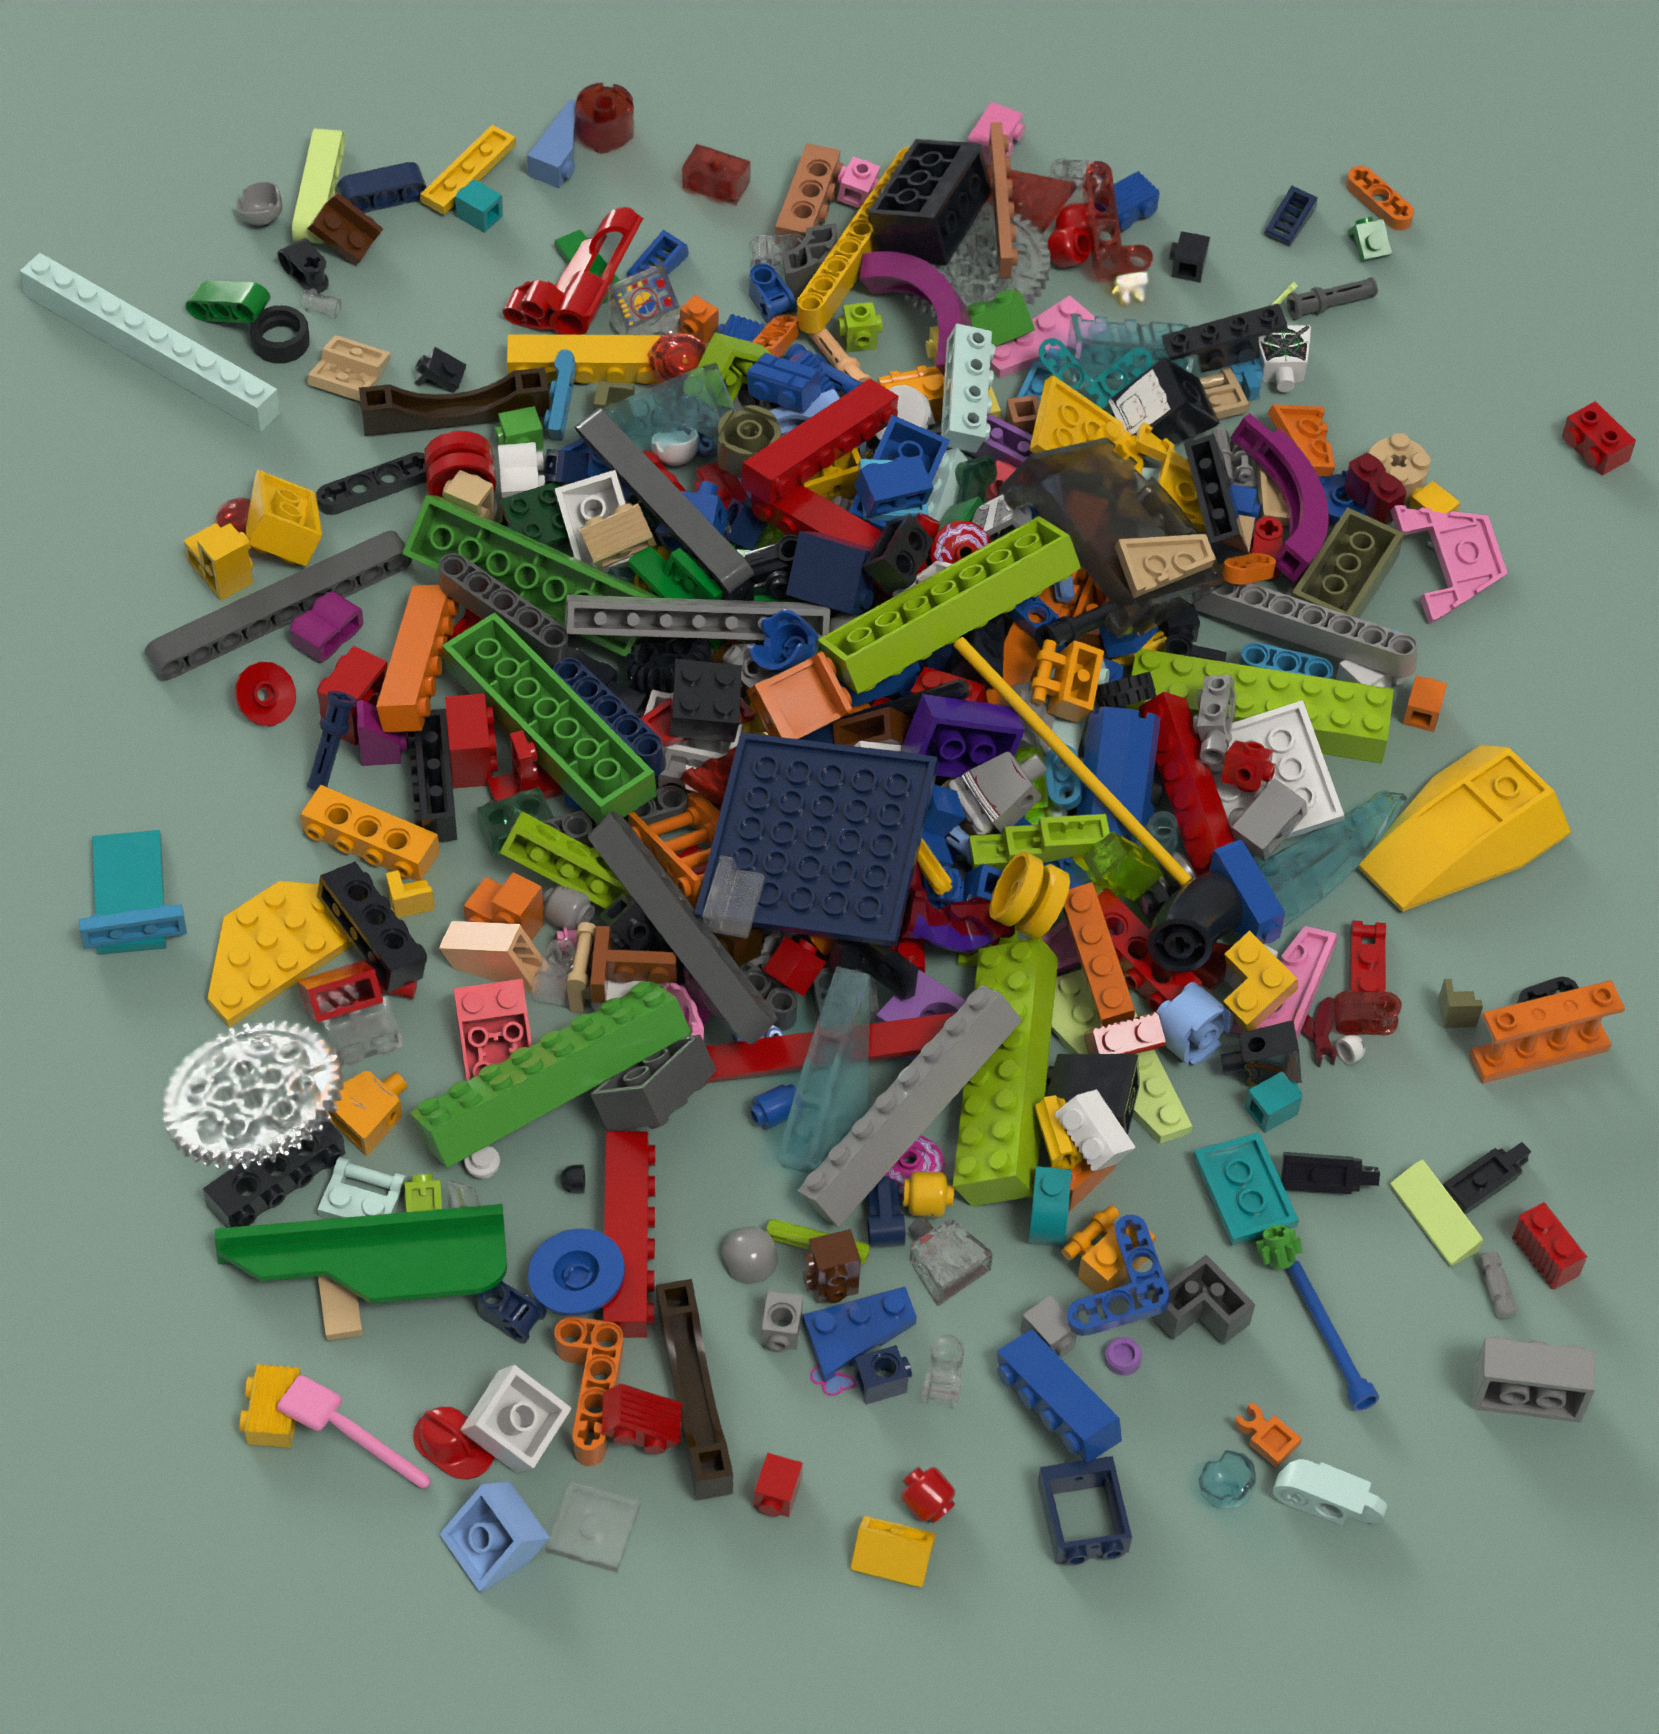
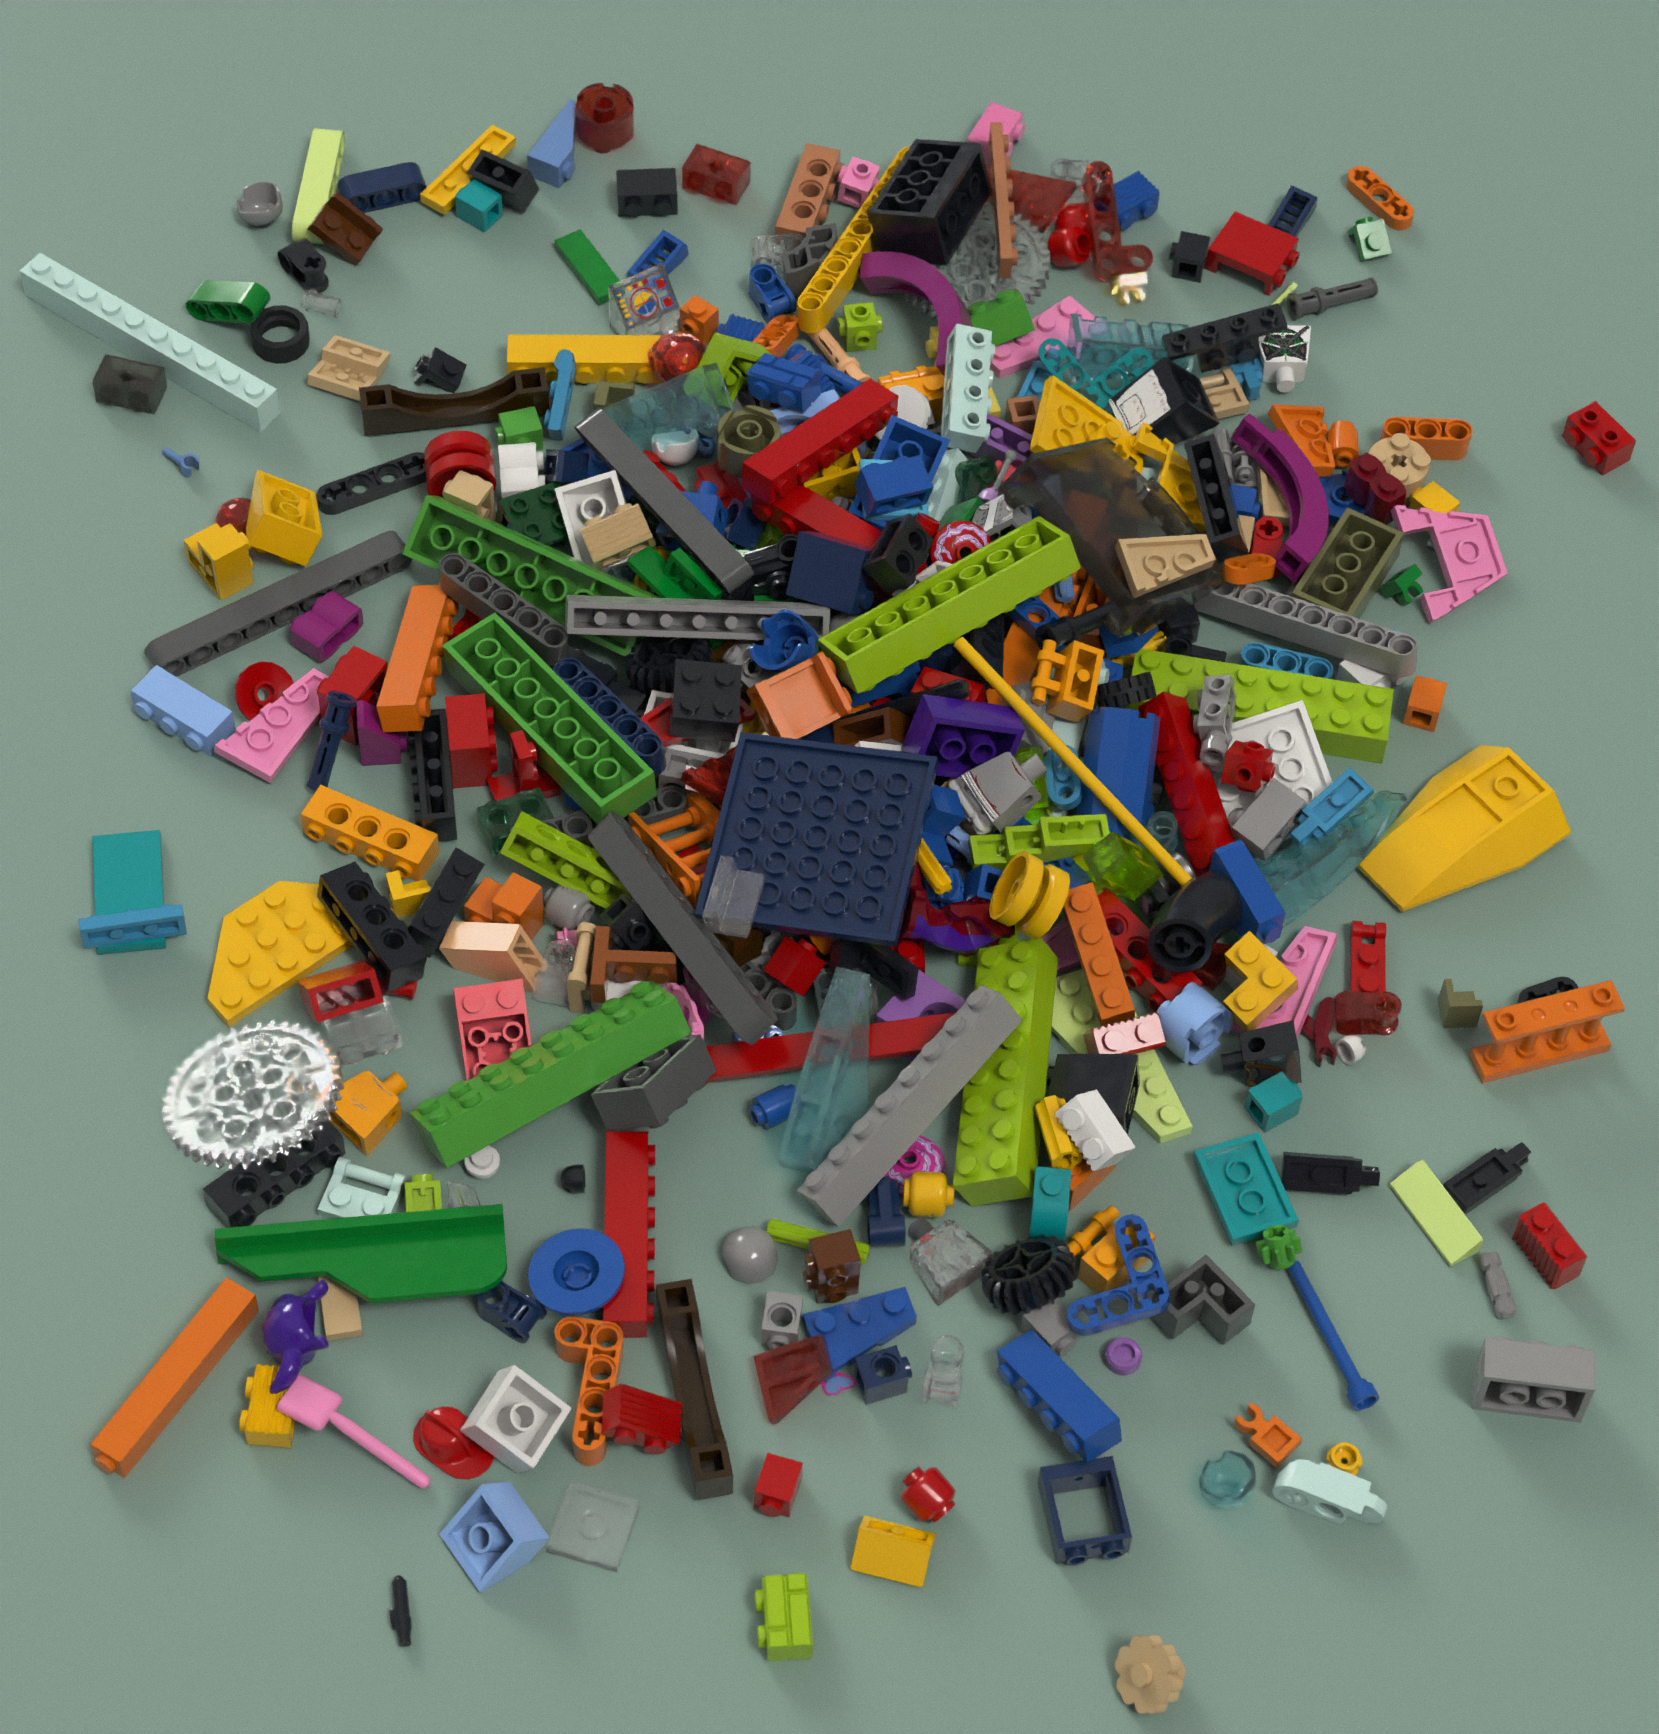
(129, 384): none -> clear smoke brick
(174, 1378): none -> orange brick
(182, 710): none -> light blue brick
(183, 461): none -> medium blue hand
(276, 732): none -> bright pink wing
(291, 1334): none -> dark purple piece
(400, 1614): none -> black piece
(444, 899): none -> black arch
(506, 178): none -> black brick
(578, 294): red panel -> none
(647, 192): none -> black brick
(786, 1617): none -> lime brick
(792, 1374): none -> clear red wing
(991, 493): none -> light grey hinge
(1028, 1274): none -> black gear
(1149, 1674): none -> tan plant
(1254, 250): none -> red panel
(1331, 808): none -> dark azure hinge
(1344, 442): none -> orange brick
(1348, 1452): none -> yellow plate
(1401, 583): none -> green tile
(1439, 437): none -> orange beam

